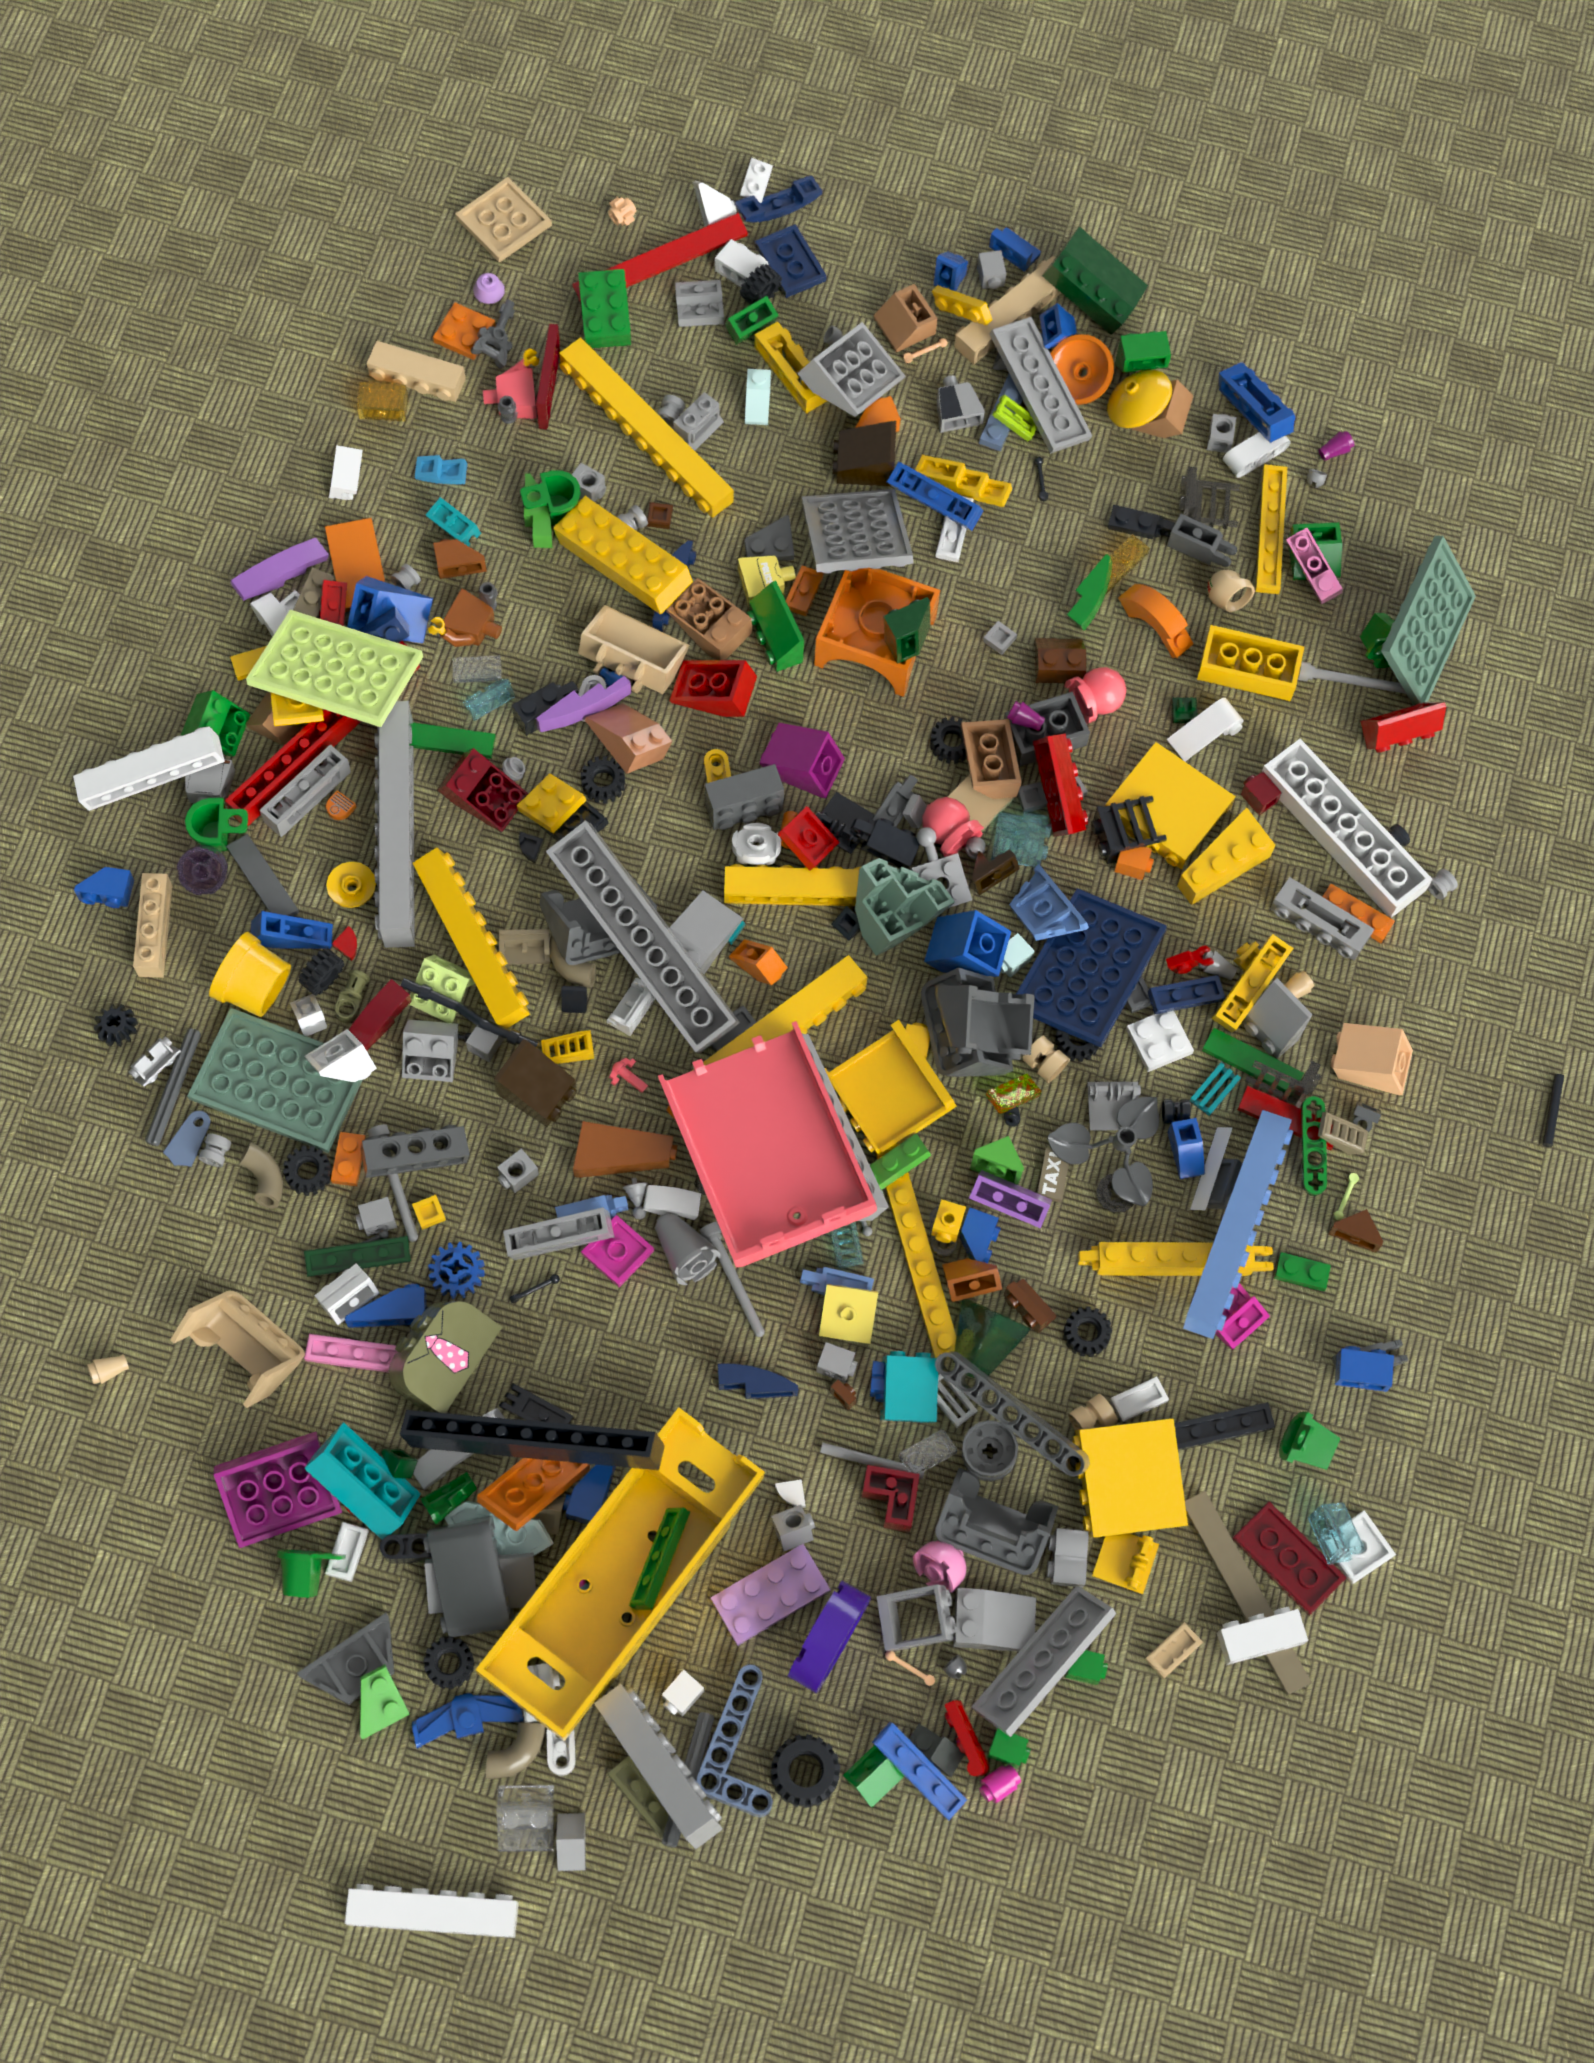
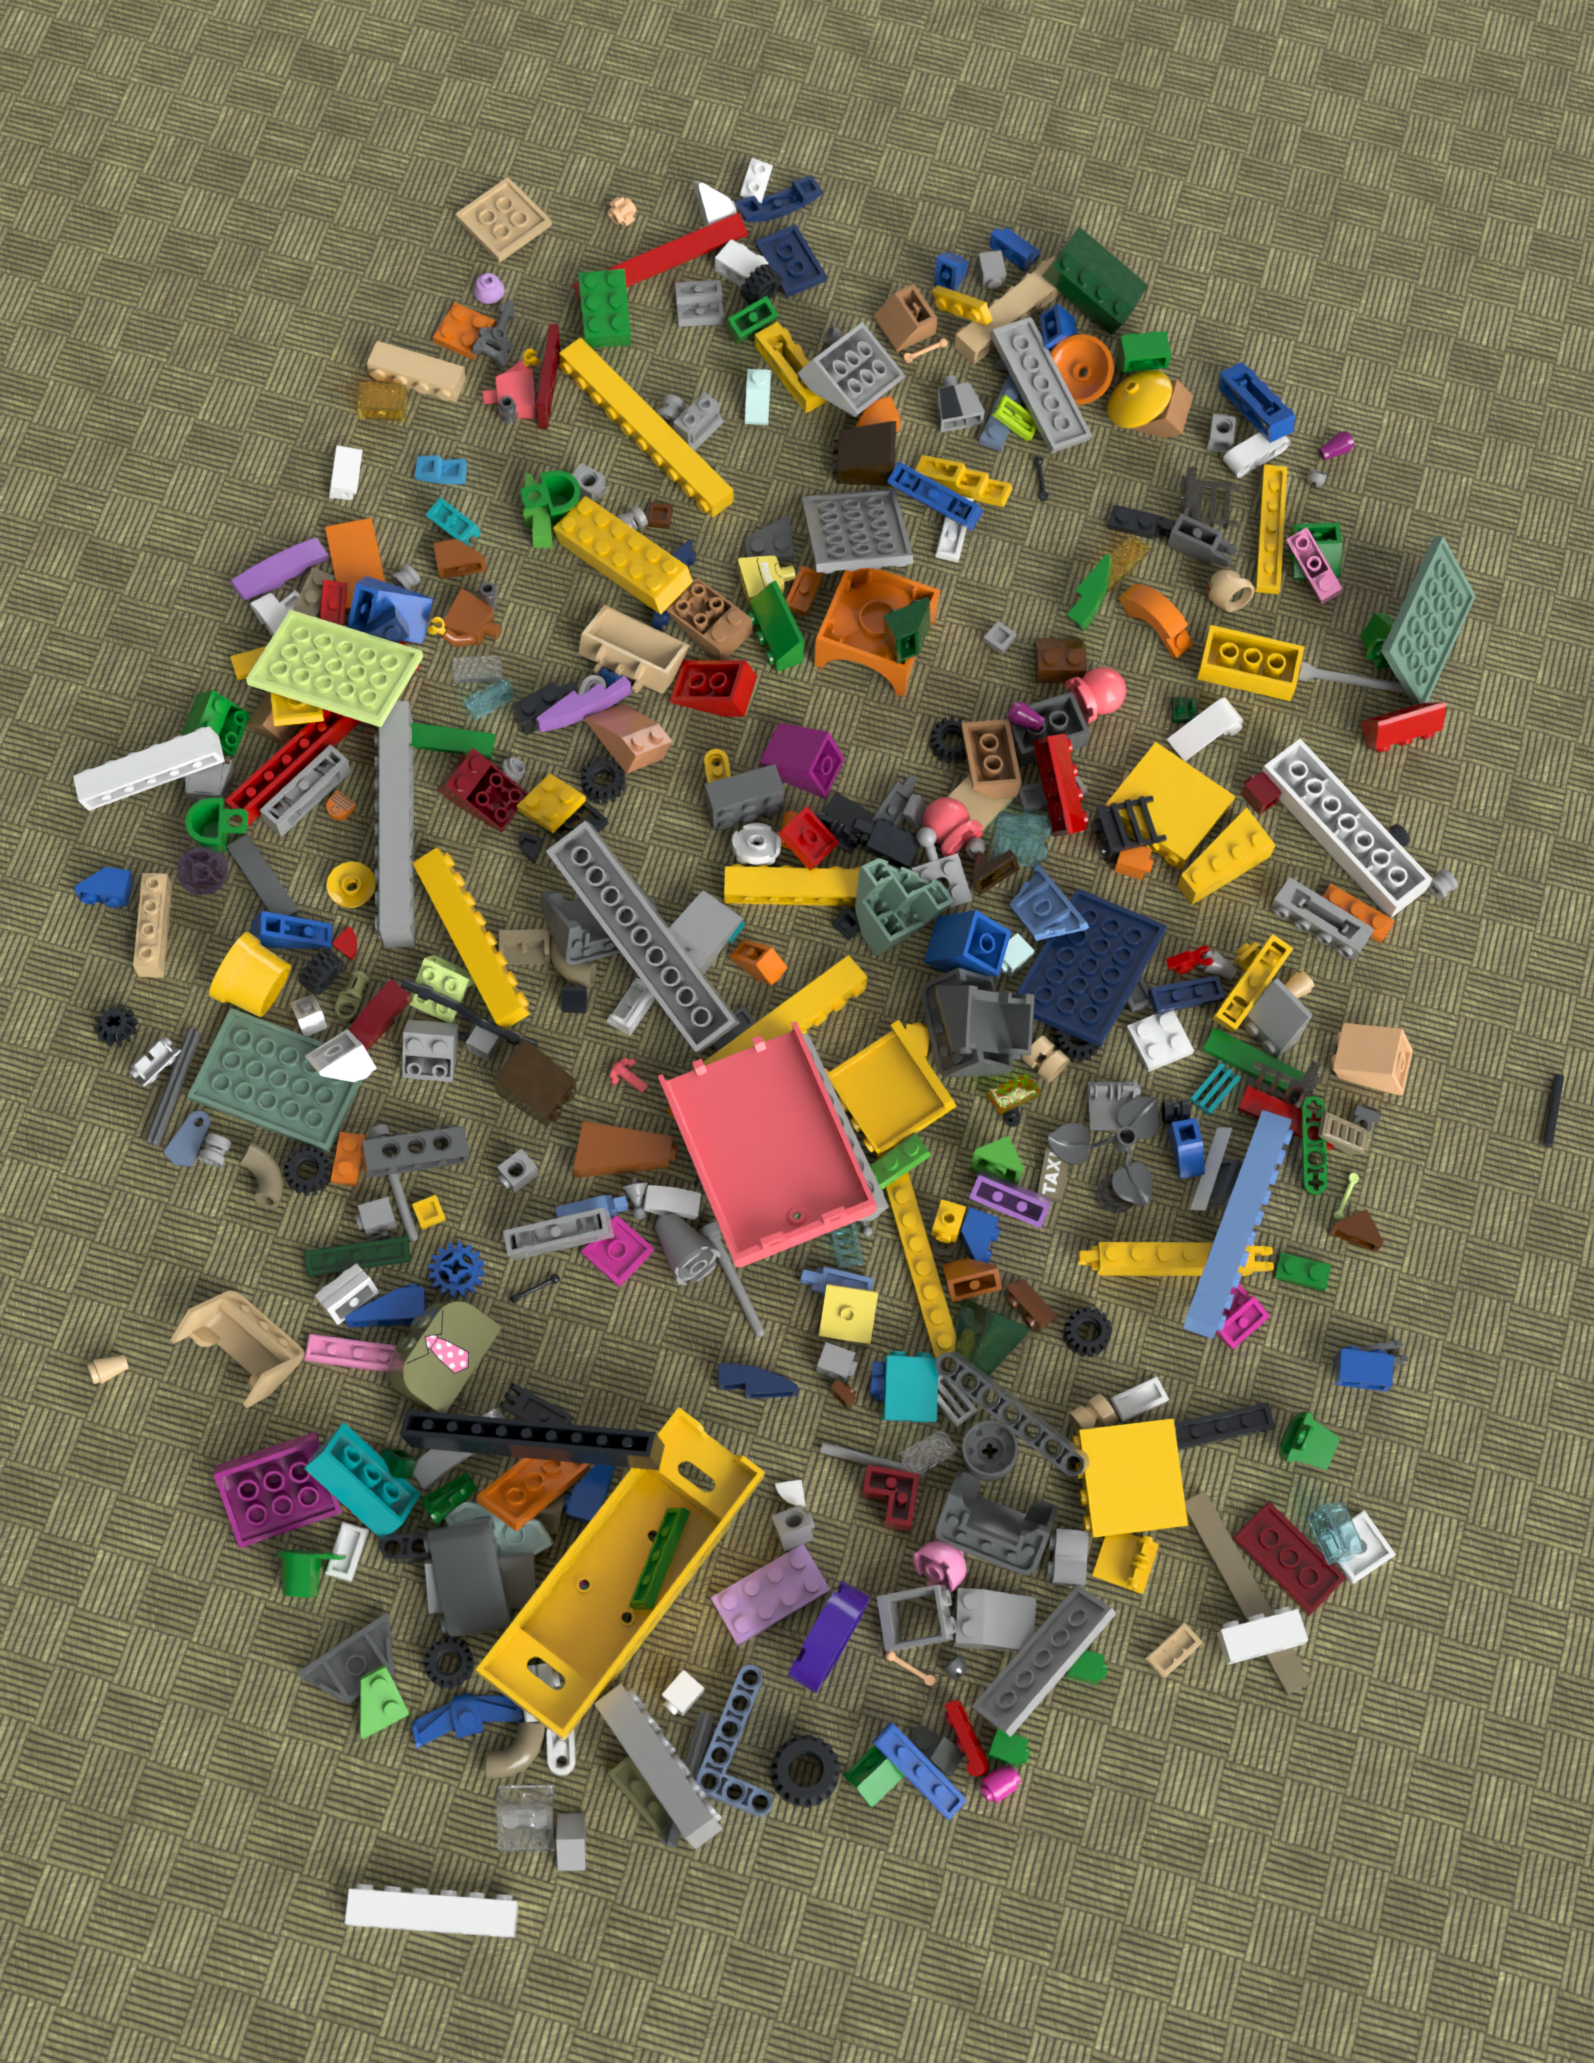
(578, 1055): yellow slope -> none

